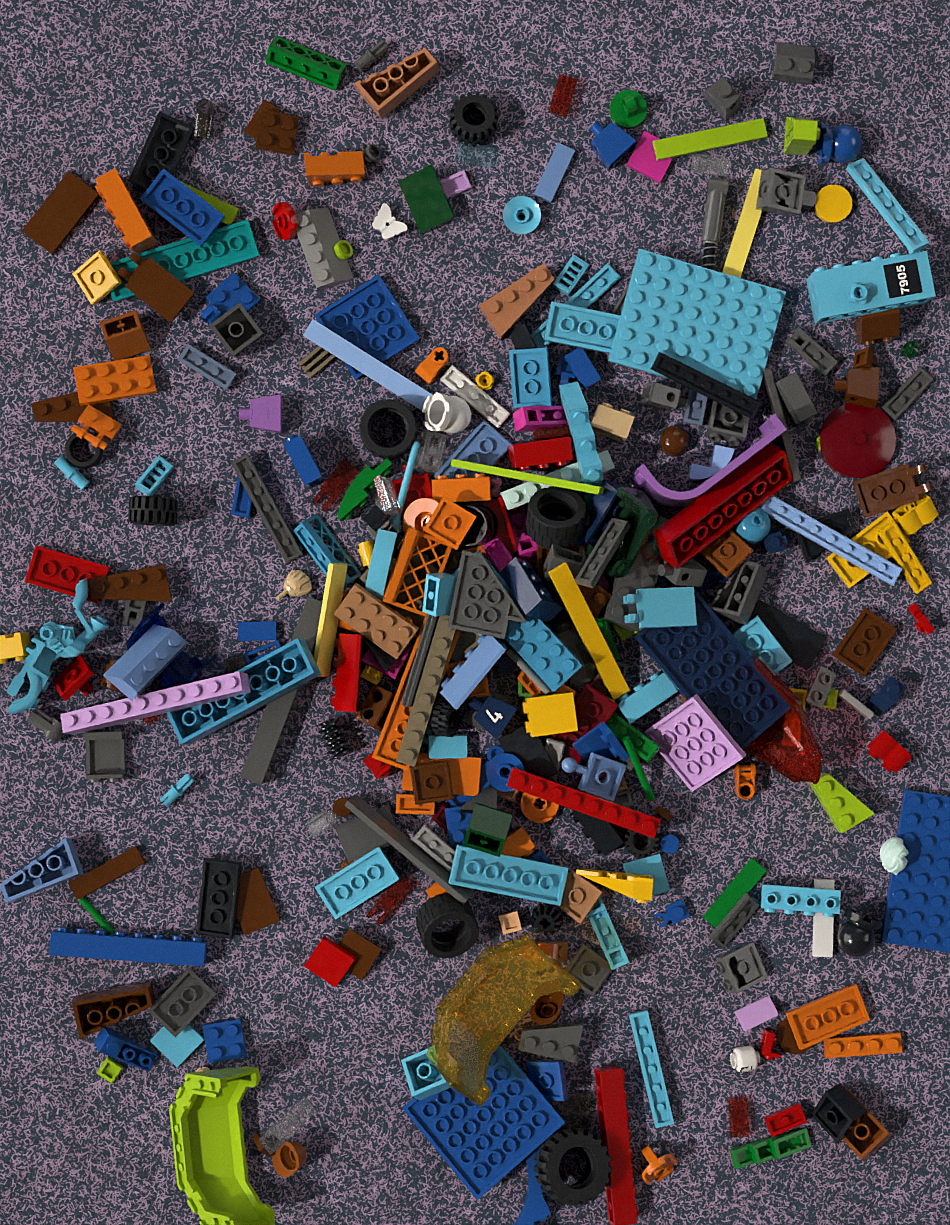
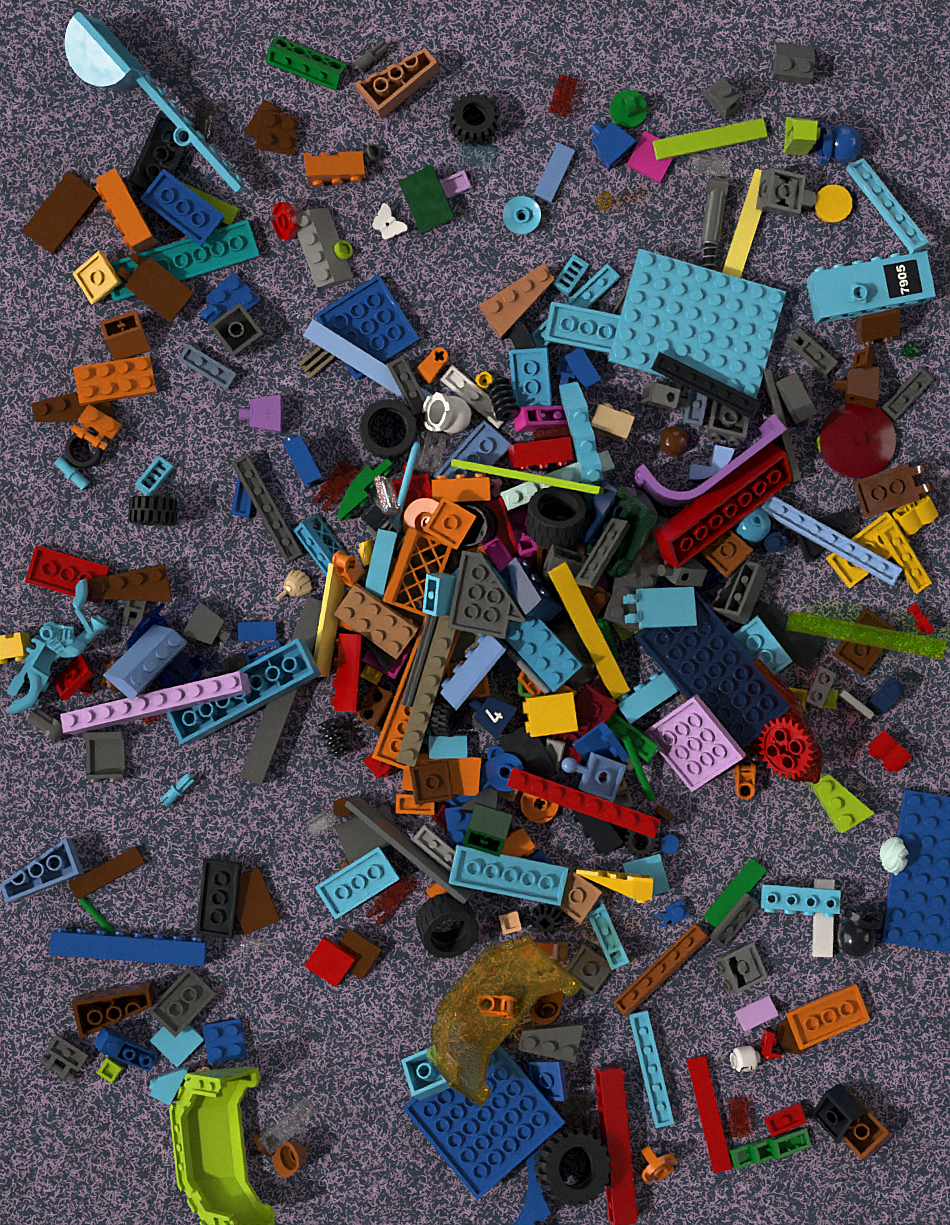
(68, 1053): none -> dark grey plate
(106, 63): none -> medium azure plate
(168, 1084): none -> medium azure slope
(206, 626): none -> dark grey torso
(256, 944): none -> clear bracket
(347, 567): none -> orange piece
(407, 384): none -> dark grey tile
(498, 1006): none -> orange piece
(502, 399): none -> black piece
(606, 203): none -> clear yellow pin
(660, 970): none -> dark orange tile
(709, 1114): none -> red tile
(787, 747): none -> red gear
(863, 1045): orange plate -> none
(866, 635): none -> clear neon green brick

